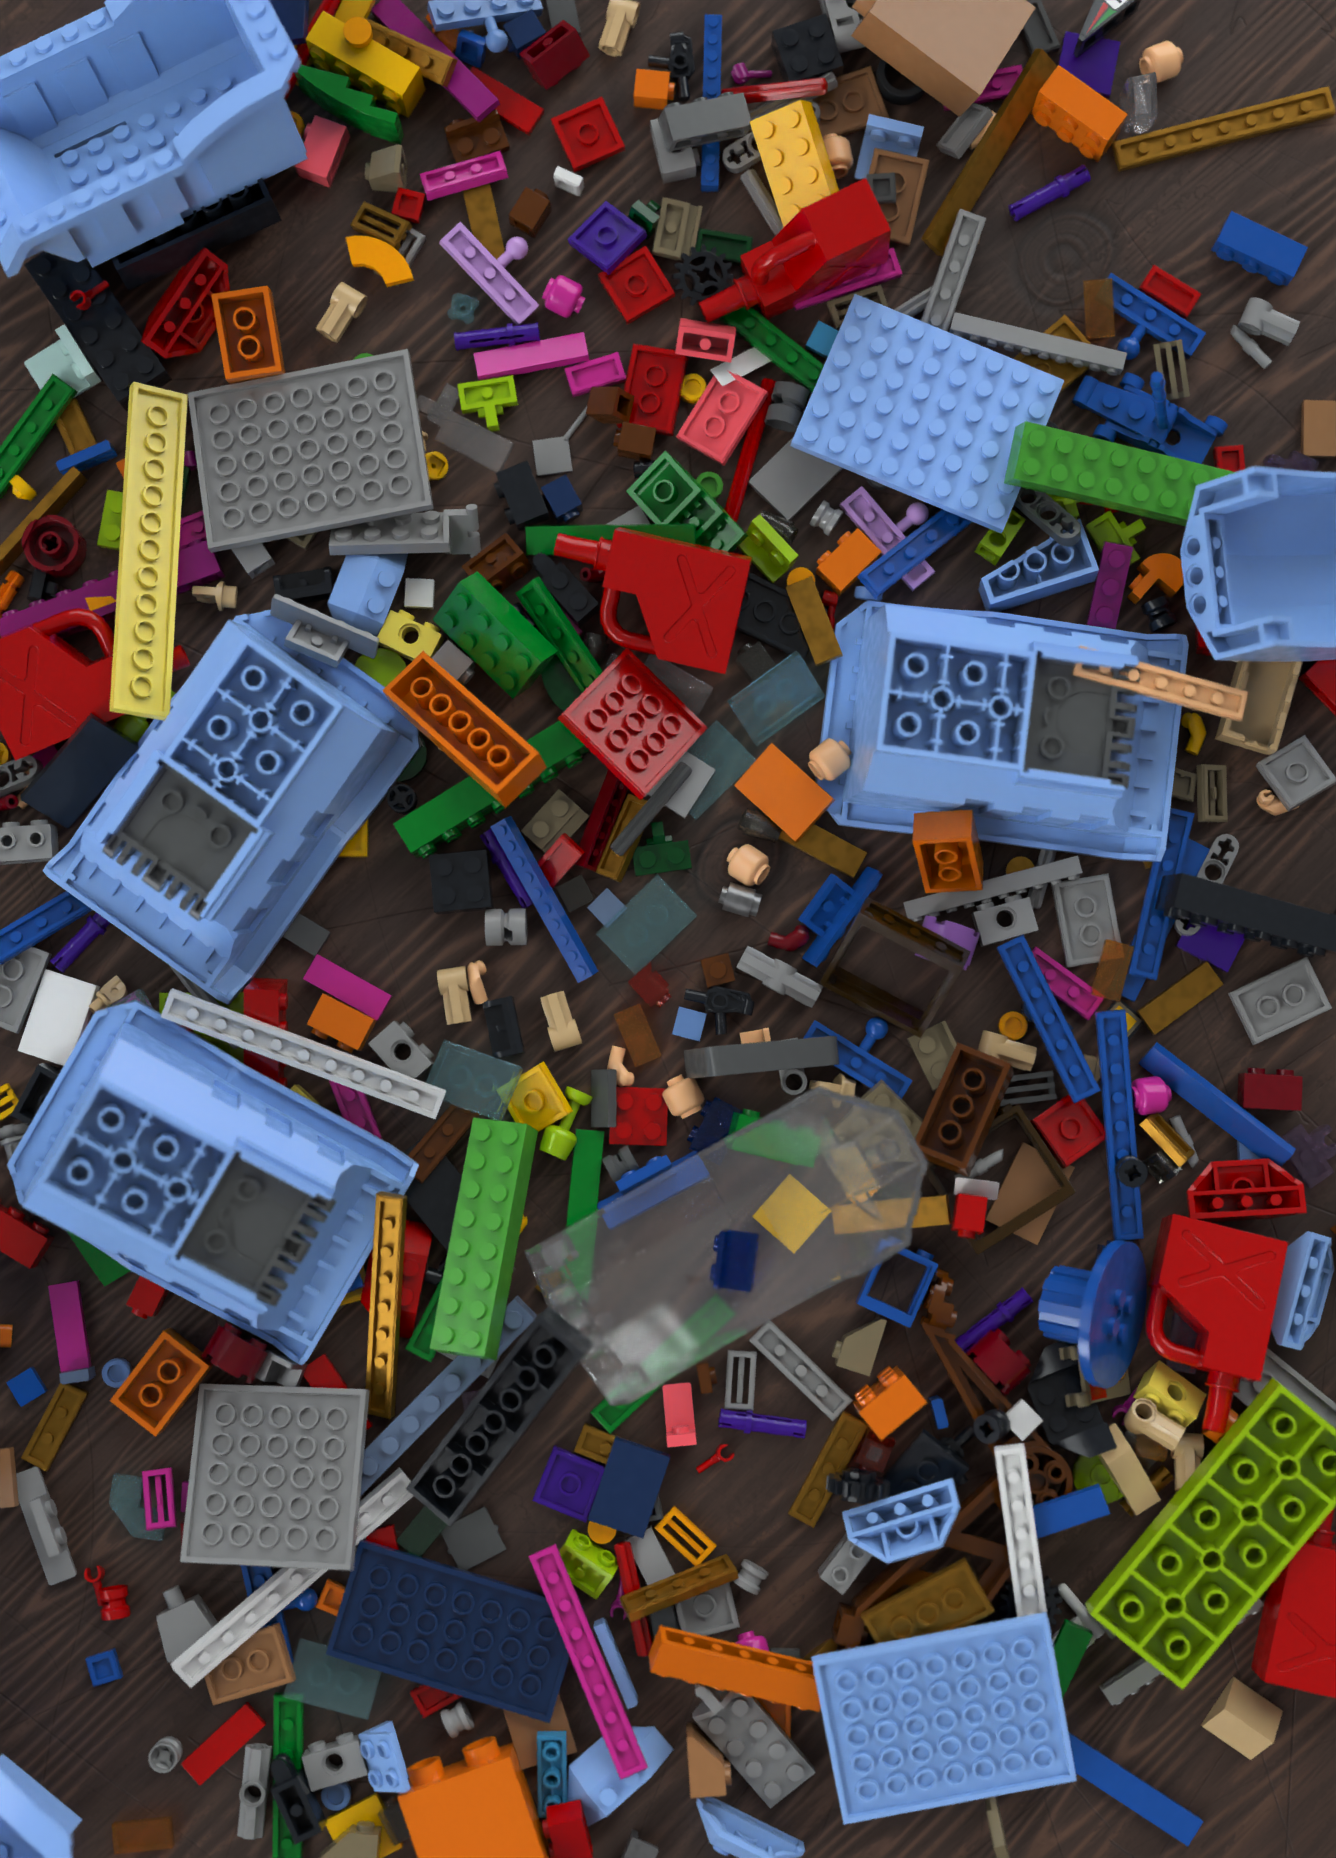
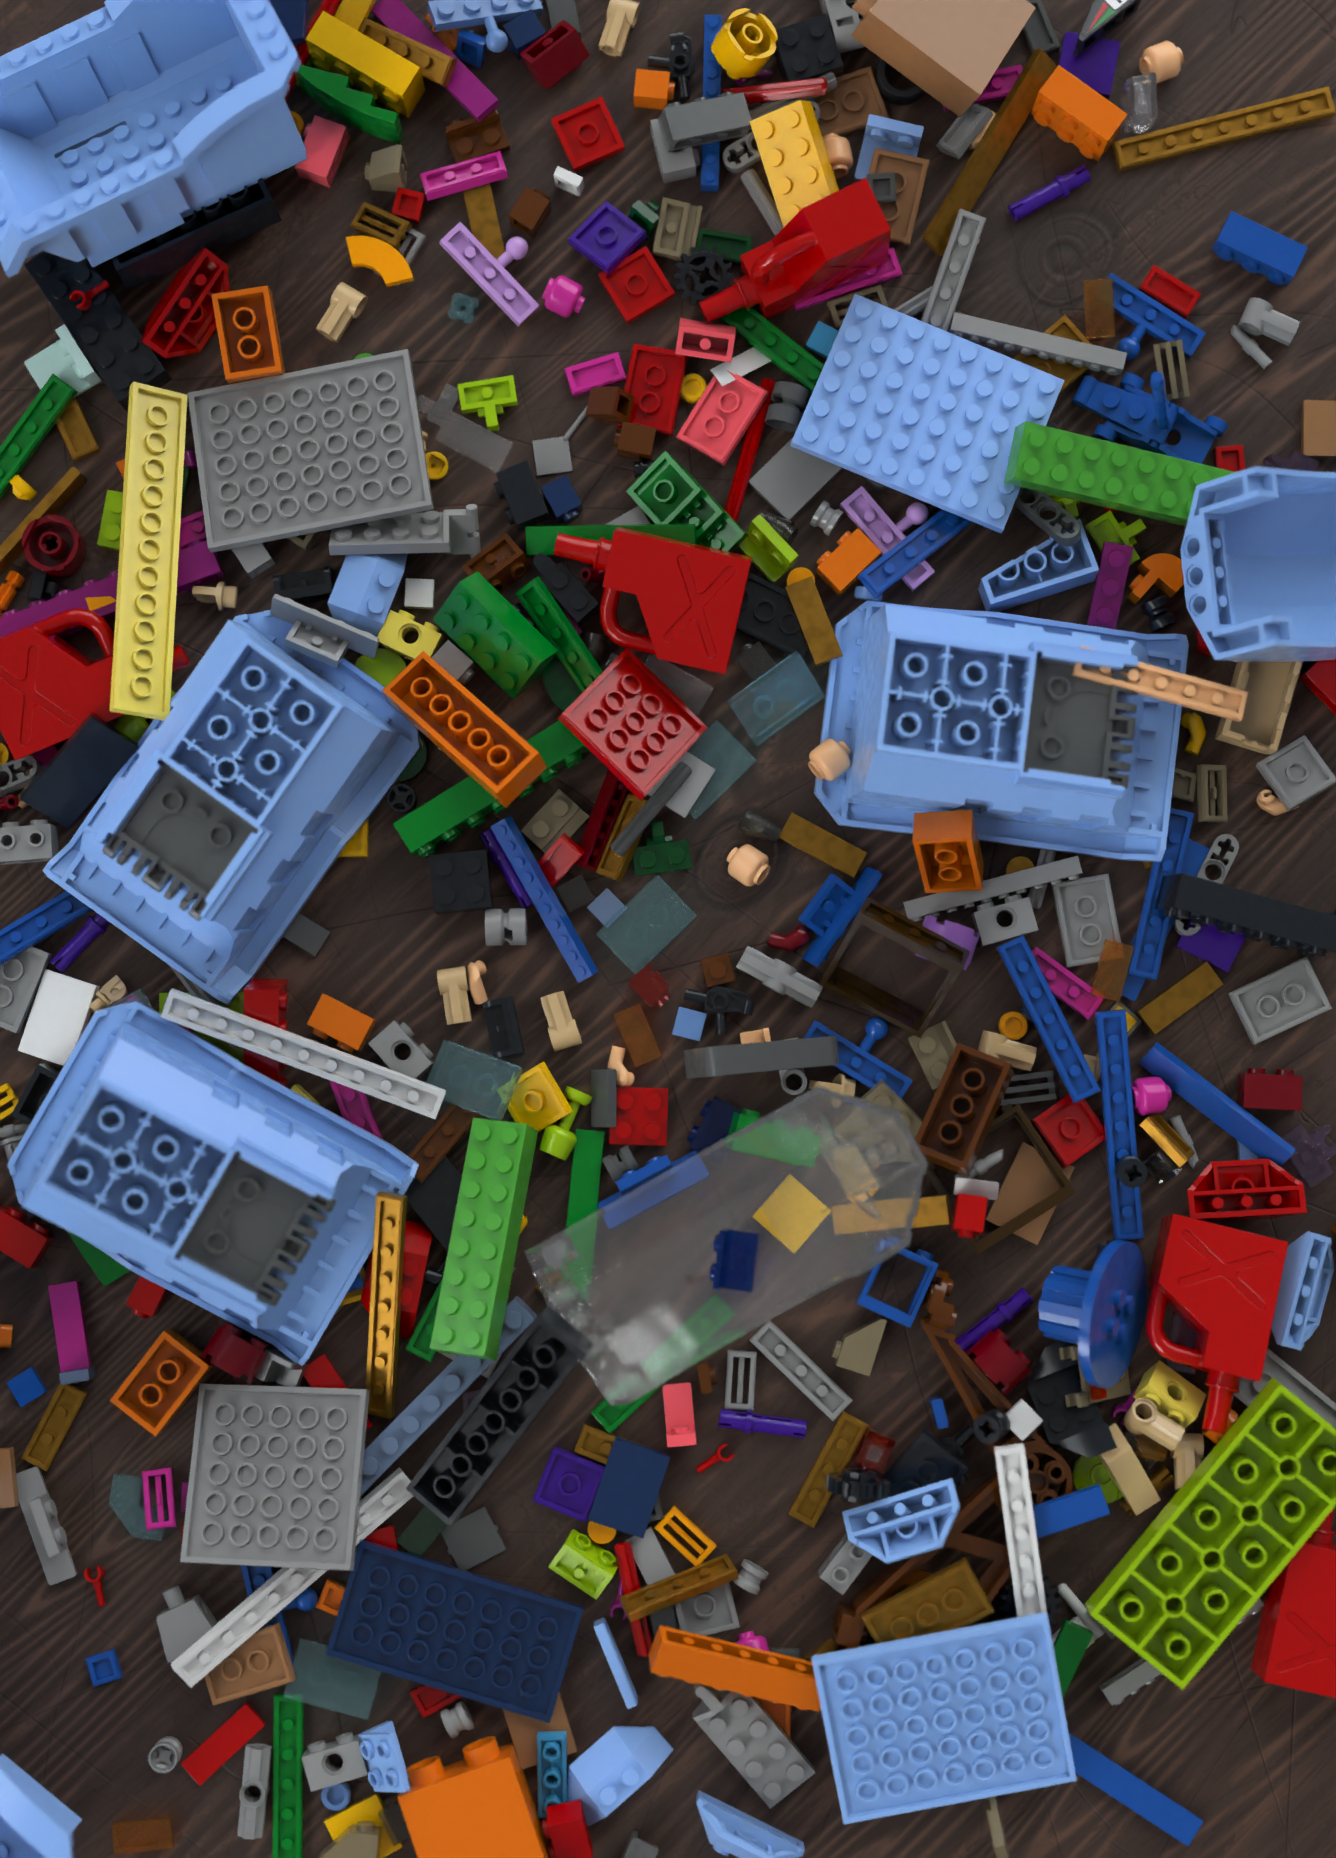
(88, 457): blue tile -> none
(114, 1602): red wheel -> none
(116, 1372): medium blue tile -> none
(295, 1800): black hinge -> none
(347, 987): dark pink tile -> none
(357, 32): light orange tile -> none
(497, 336): dark purple pin -> none
(513, 107): red tile -> none
(531, 356): dark pink tile -> none
(588, 1661): dark pink tile -> none
(683, 1096): light nougat head -> none
(707, 1767): medium nougat slope -> none
(711, 483): bright green tile -> none
(740, 900): flat silver brick -> none
(744, 43): none -> yellow brick
(784, 792): orange tile -> none
(830, 599): red hand -> none
(888, 1401): orange brick -> none
(995, 543): lime leg -> none
(1243, 1719): tan slope -> none

